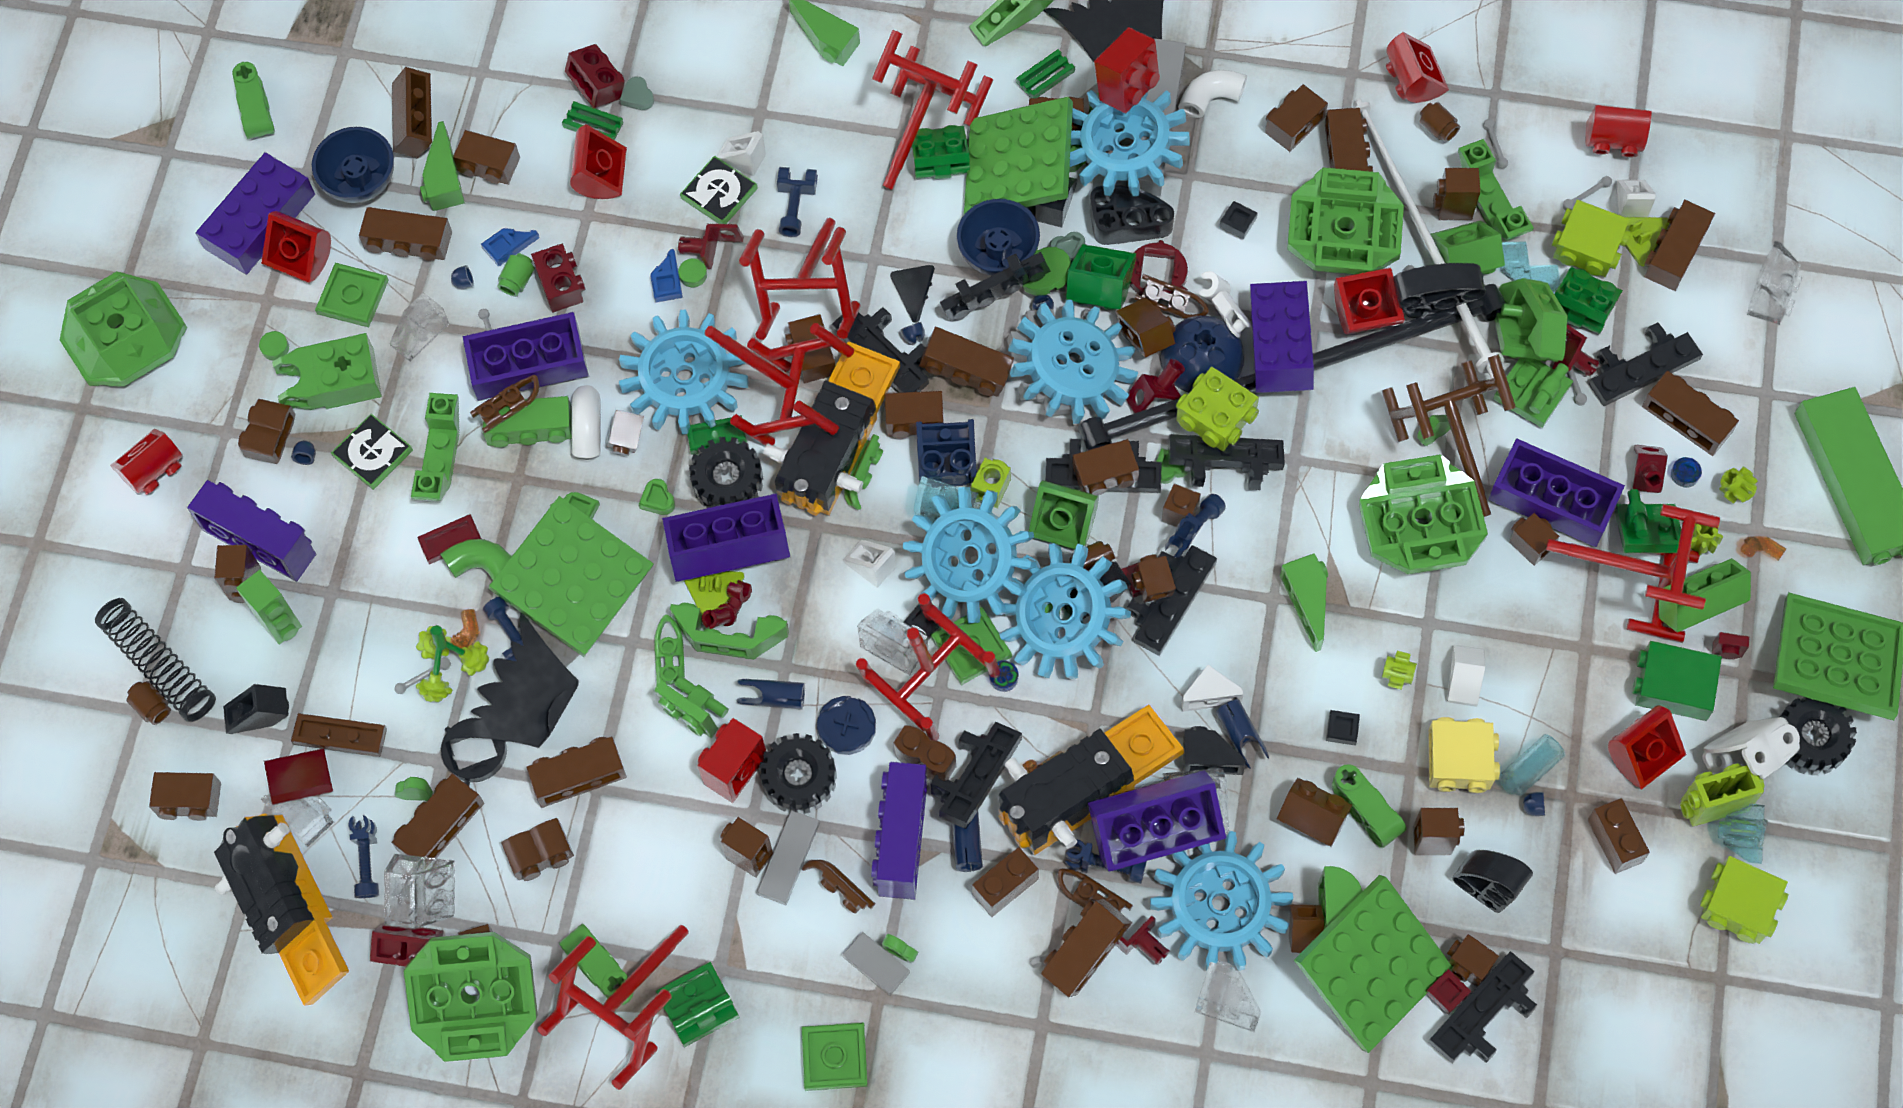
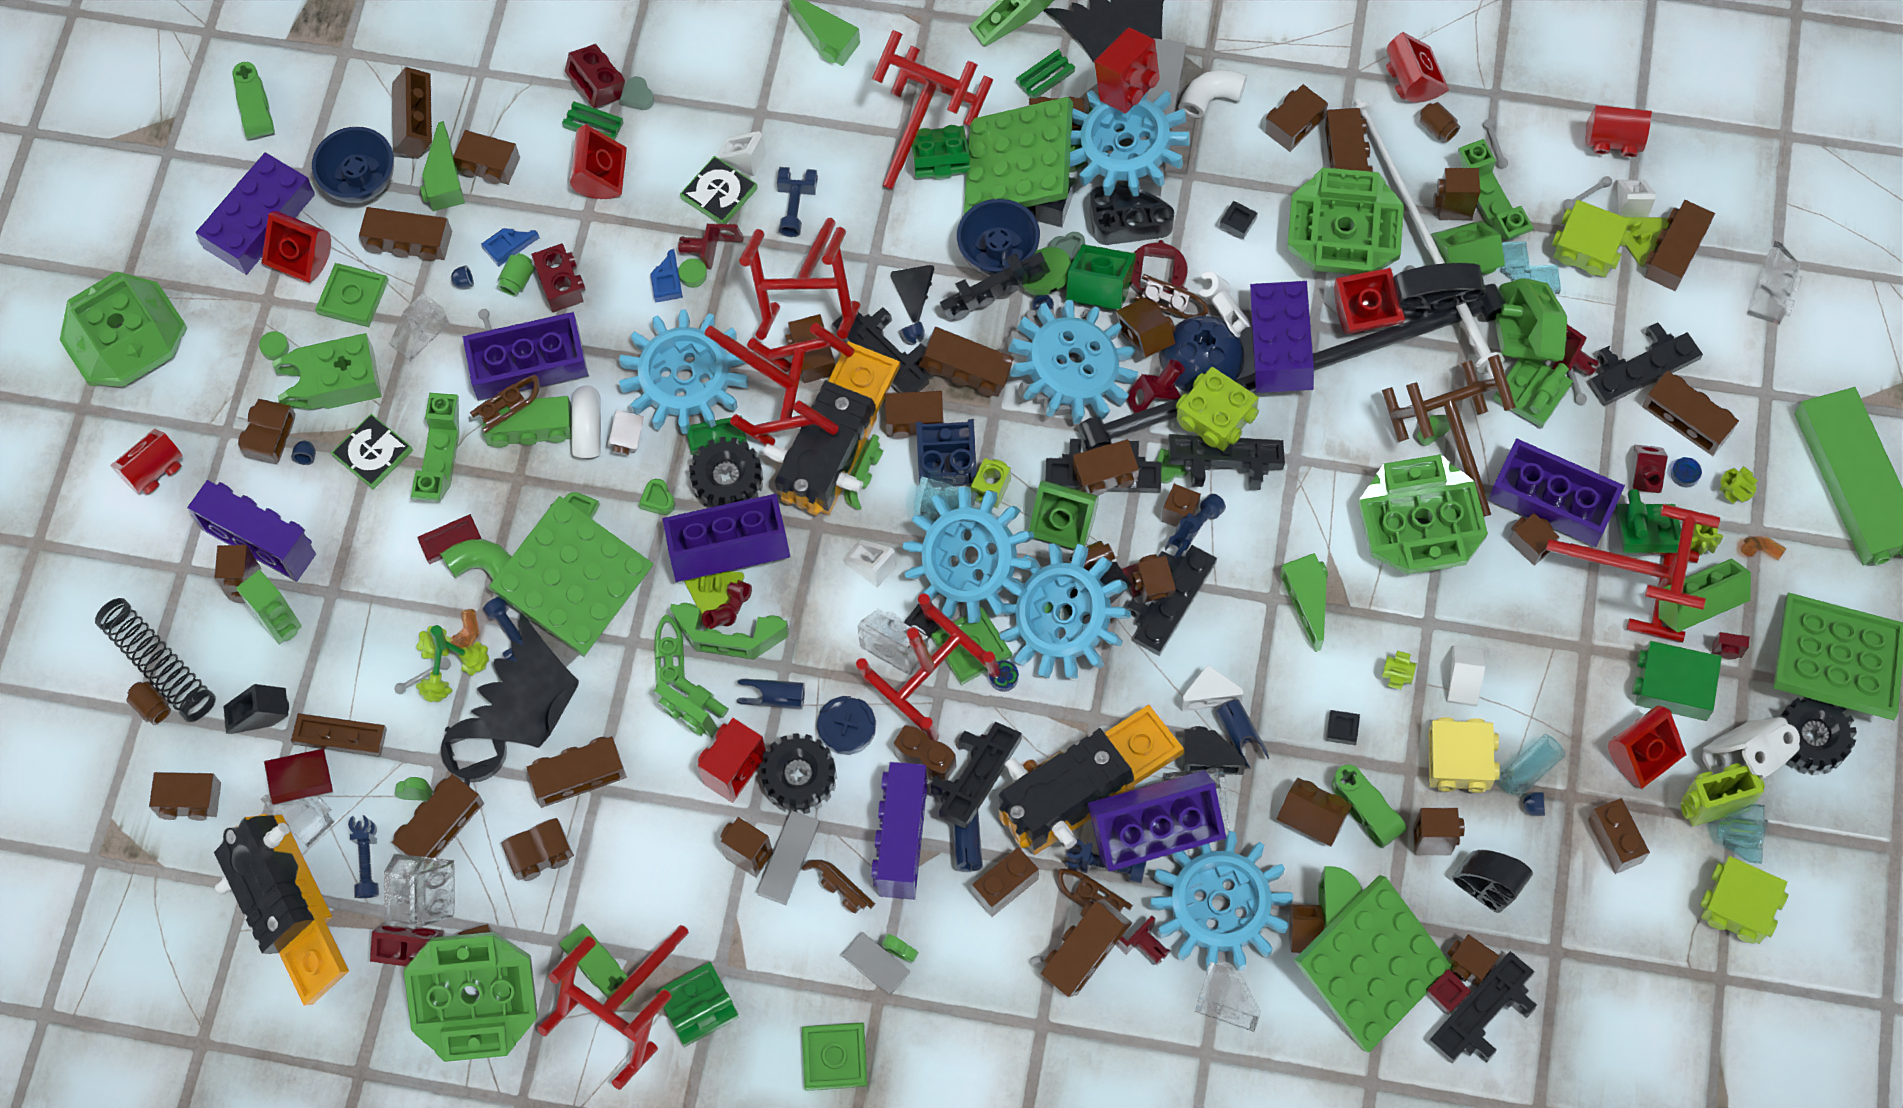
(1587, 299): green plate -> none

